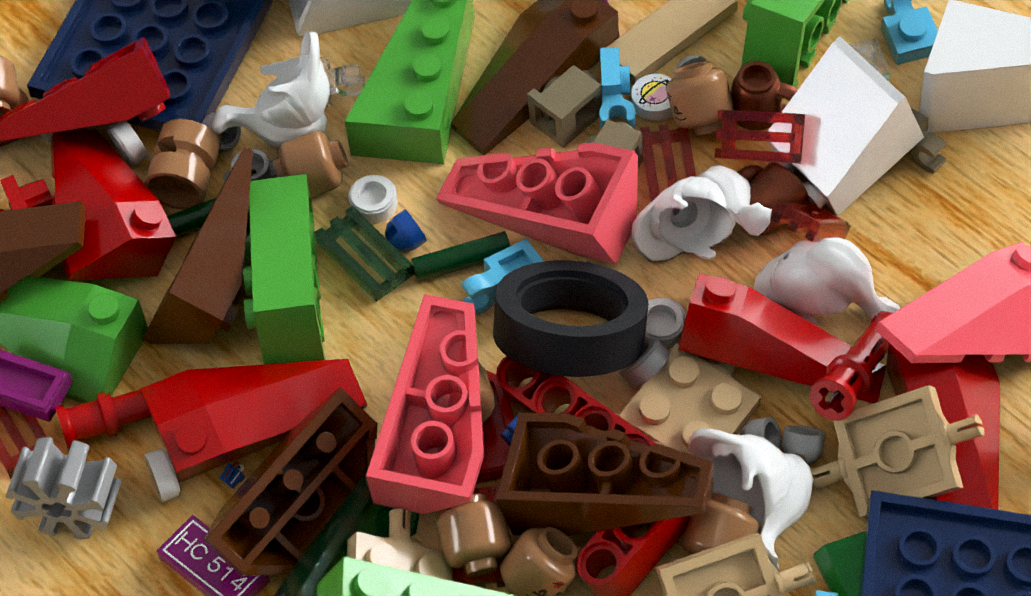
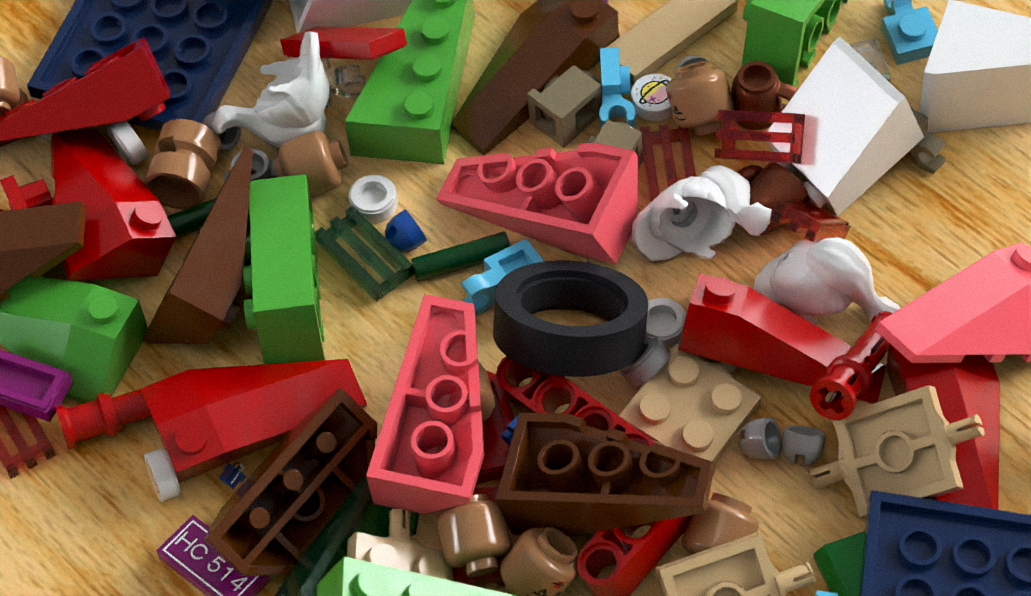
(63, 488): light grey gear -> none
(349, 42): none -> red tile
(759, 475): white piece -> none

